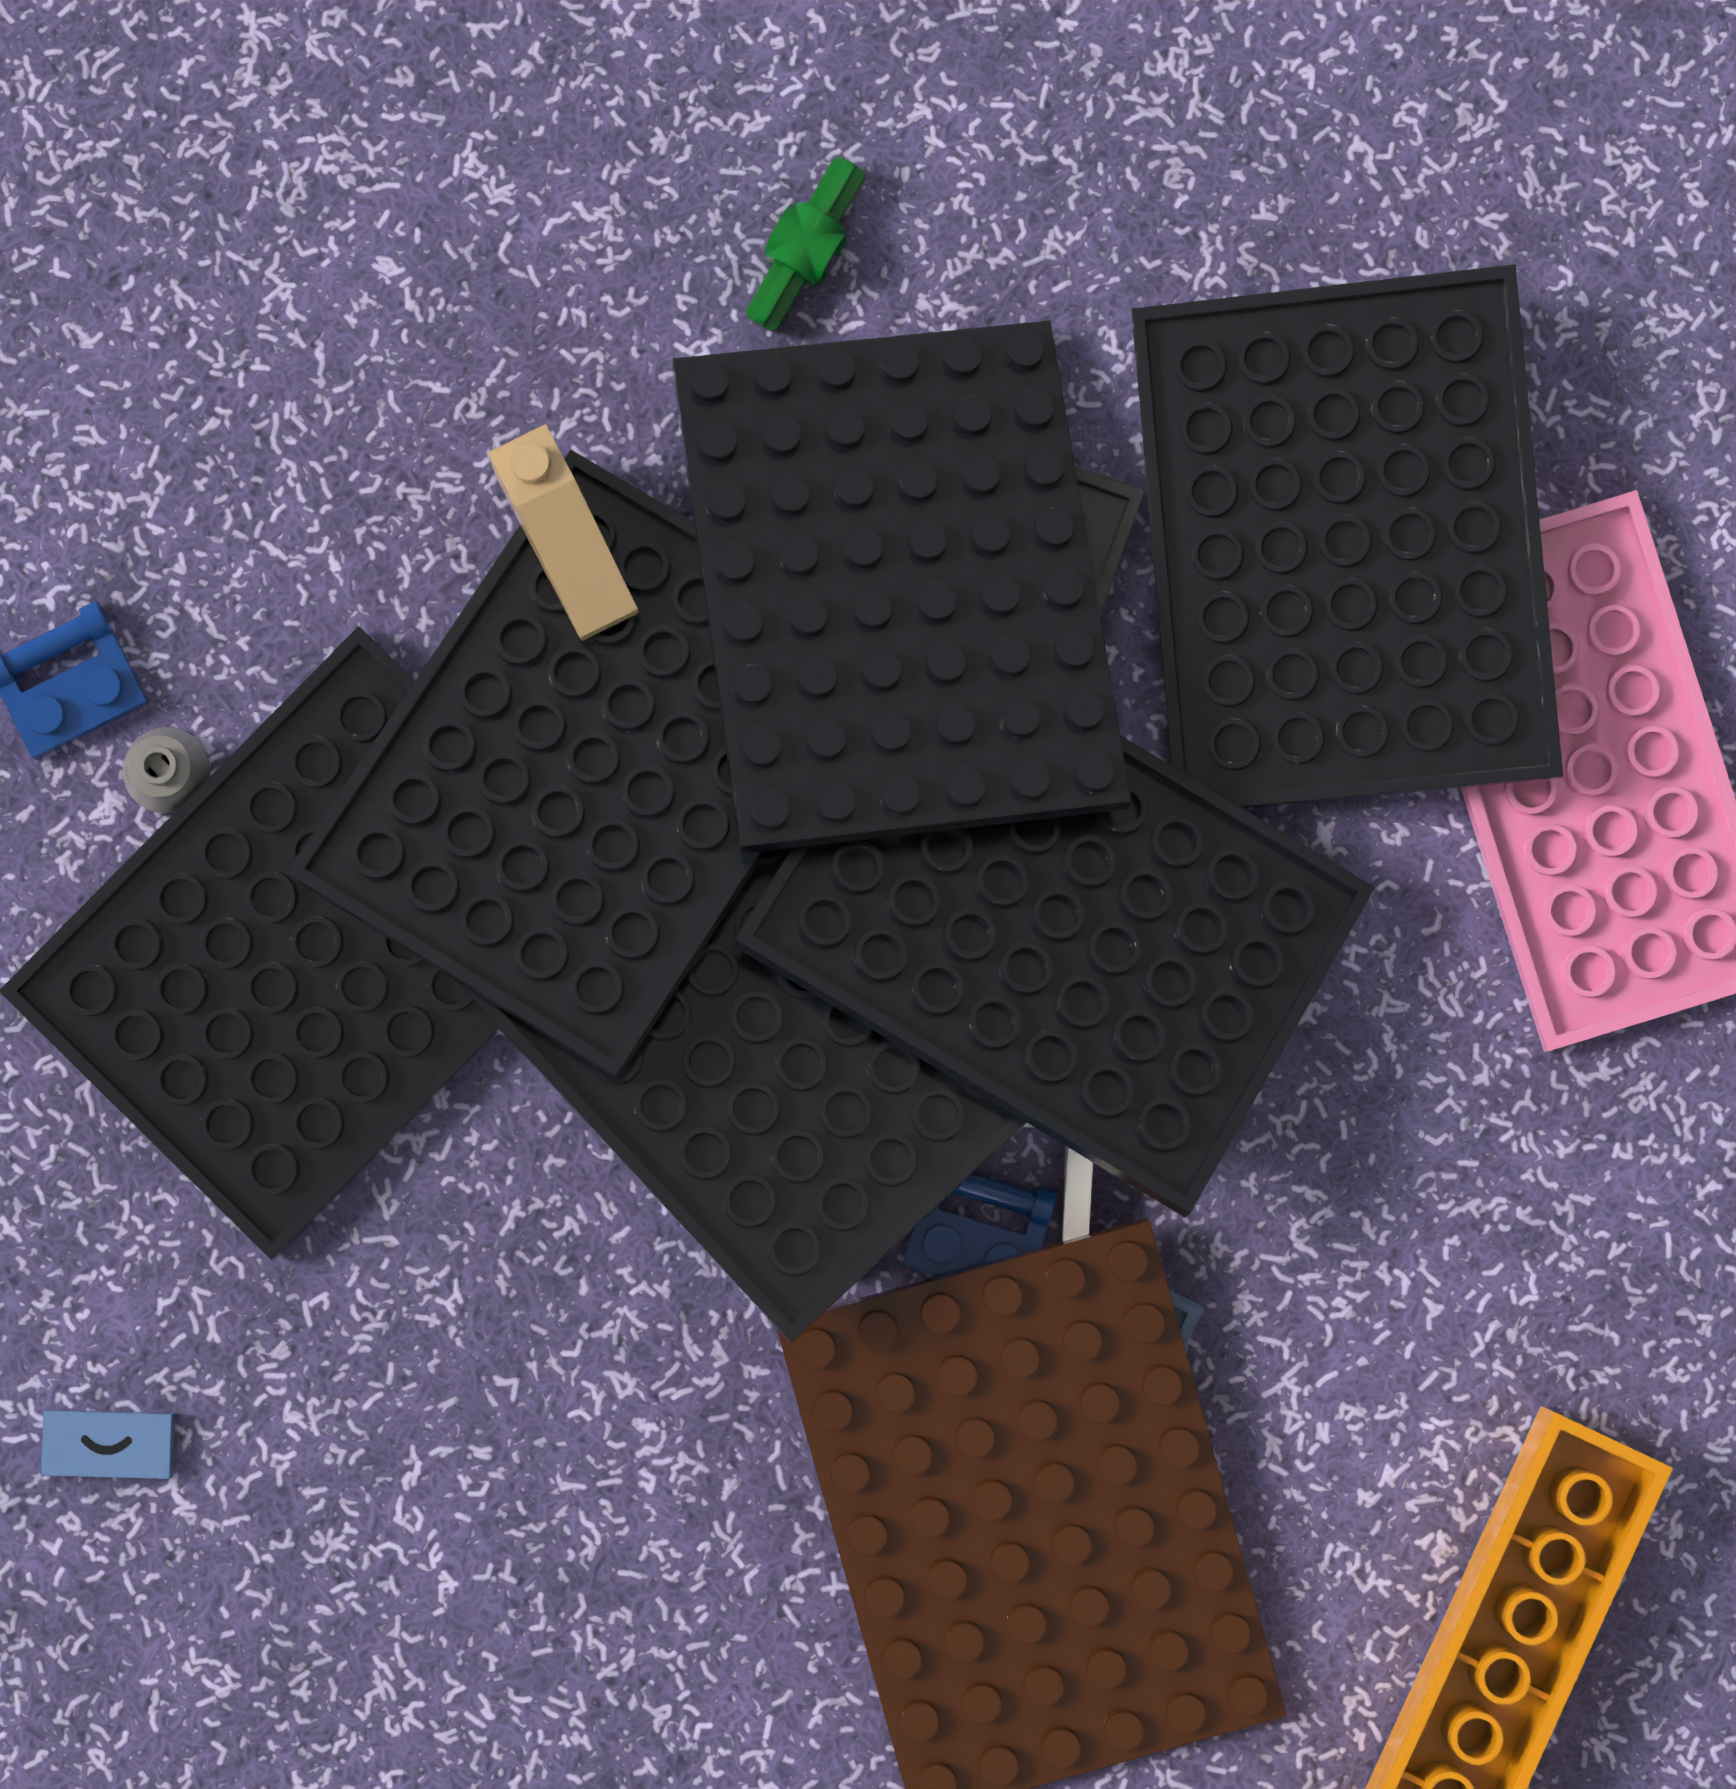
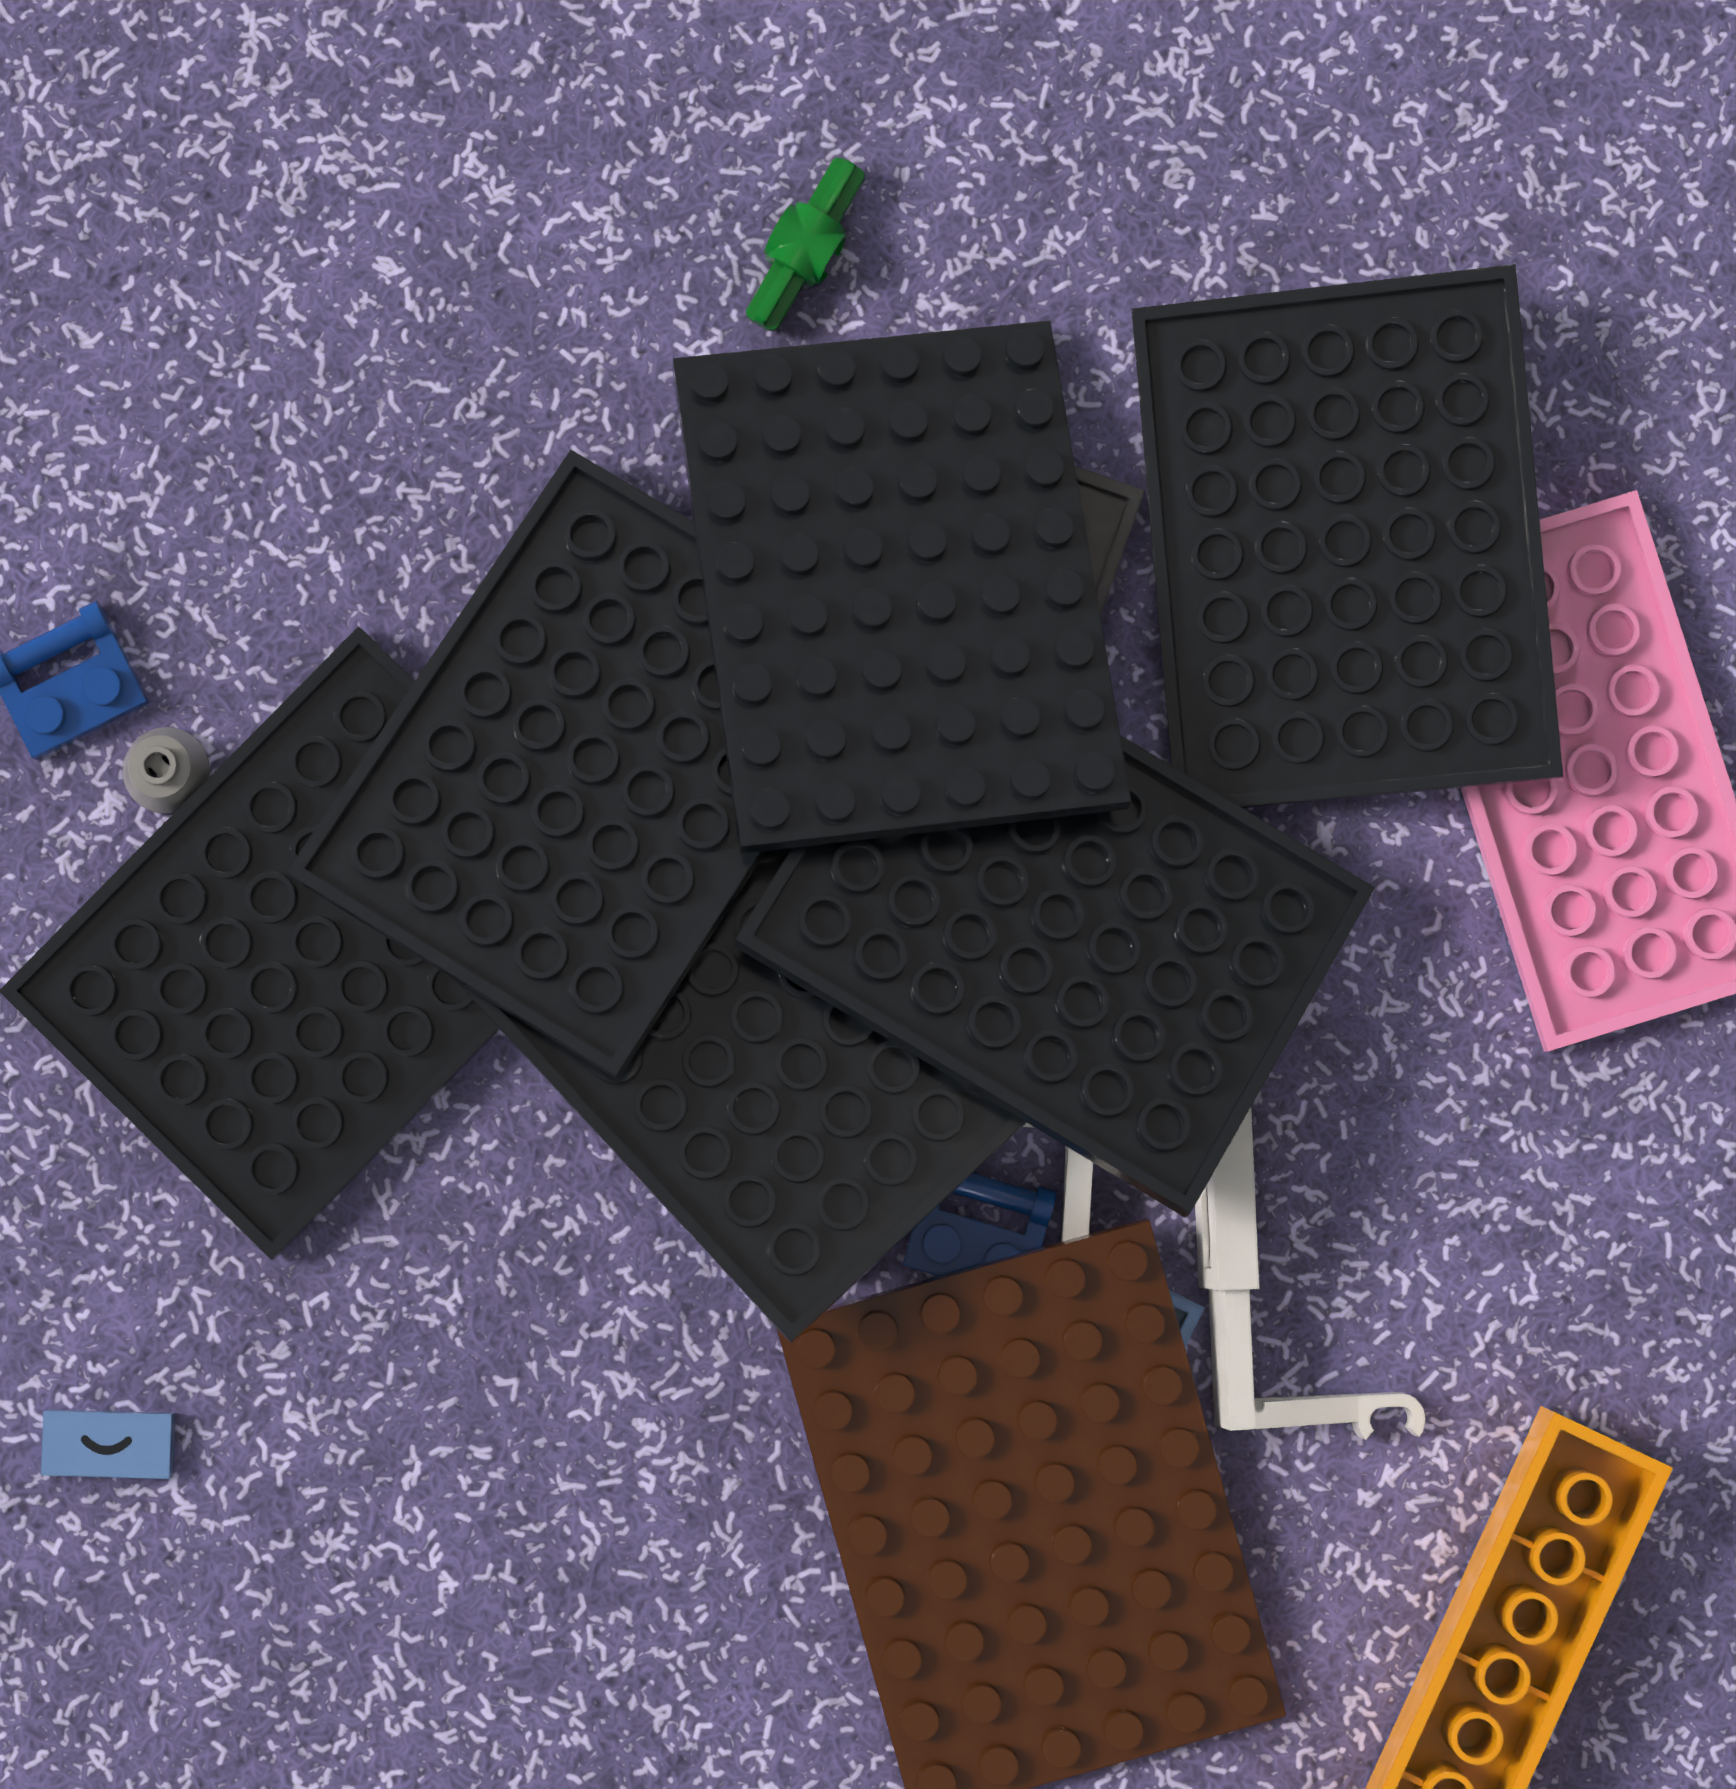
(562, 532): tan slope -> none
(1228, 1270): none -> white hinge

